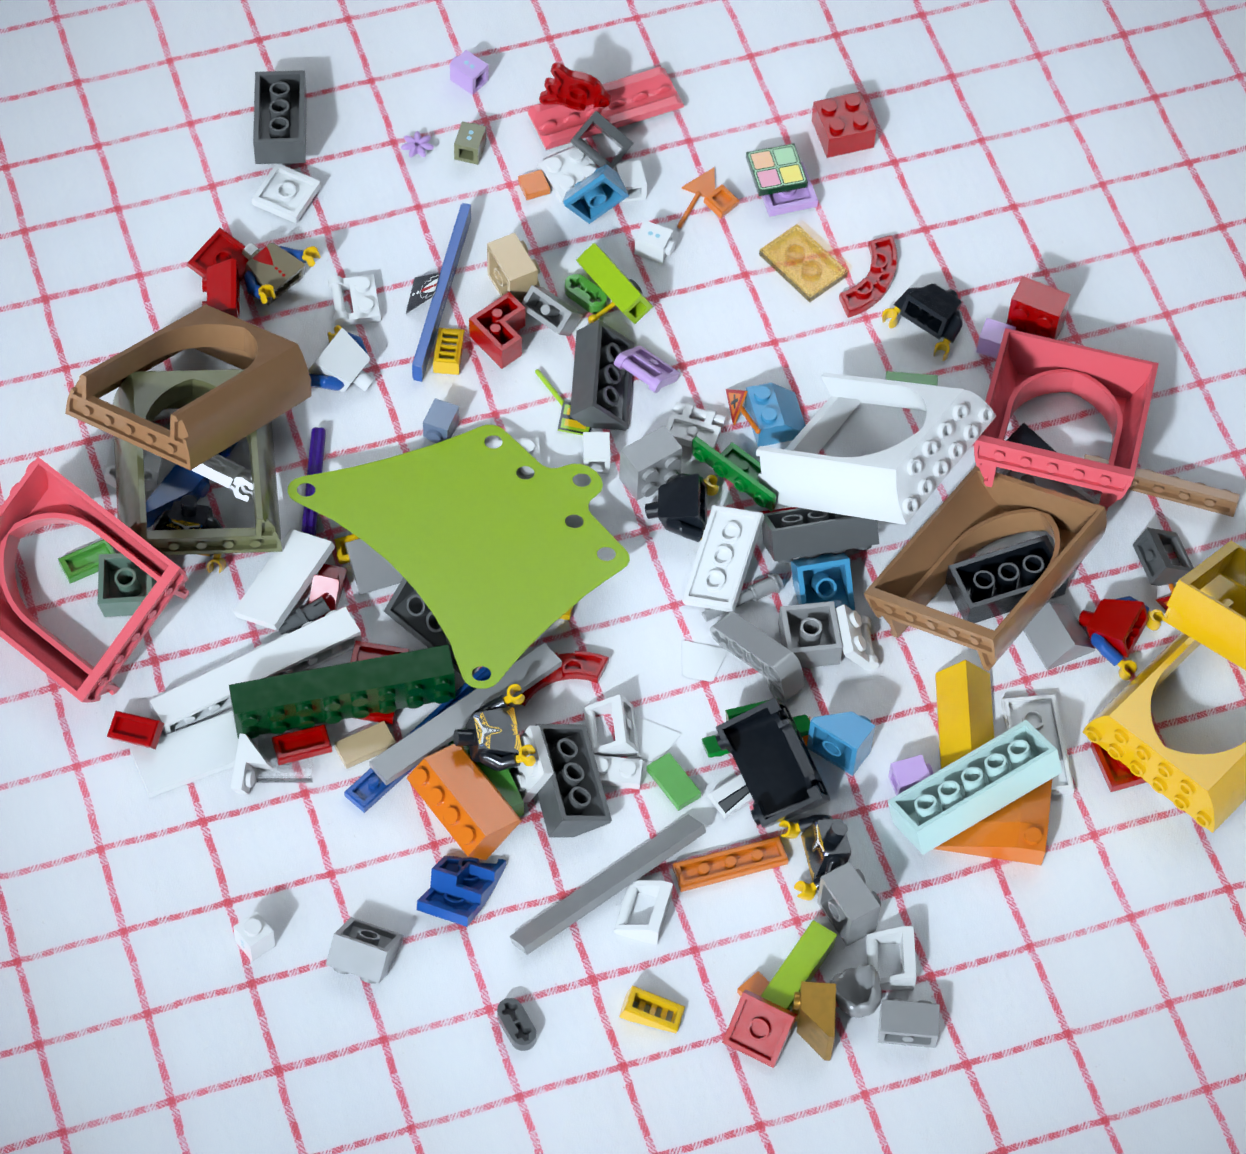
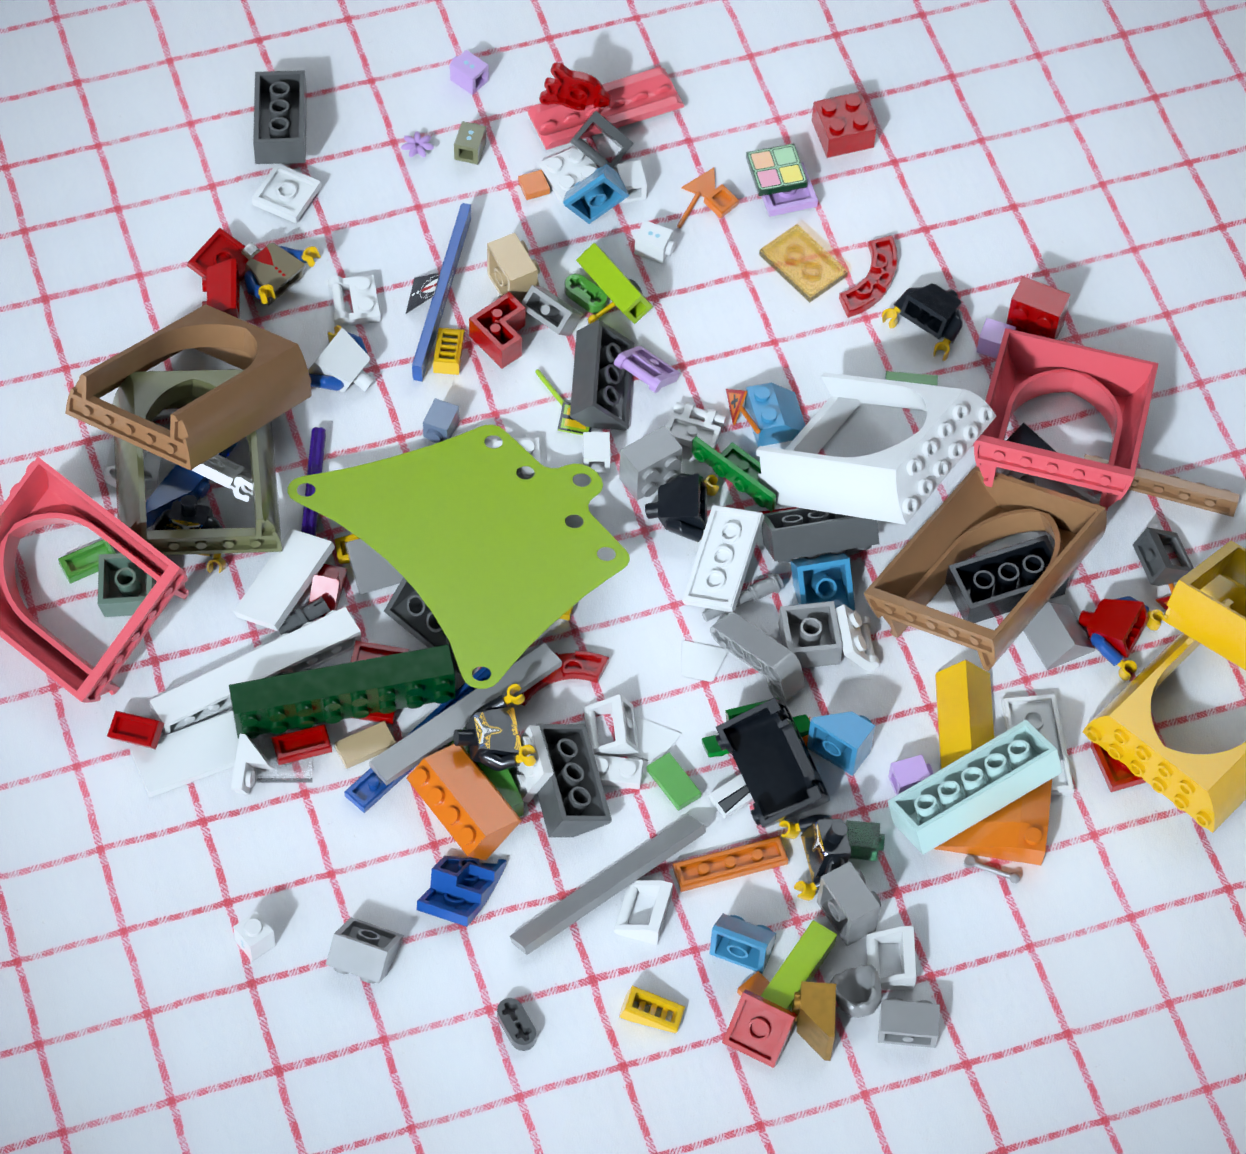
(742, 942): none -> dark azure slope
(865, 840): none -> brick
(970, 862): none -> light grey hinge

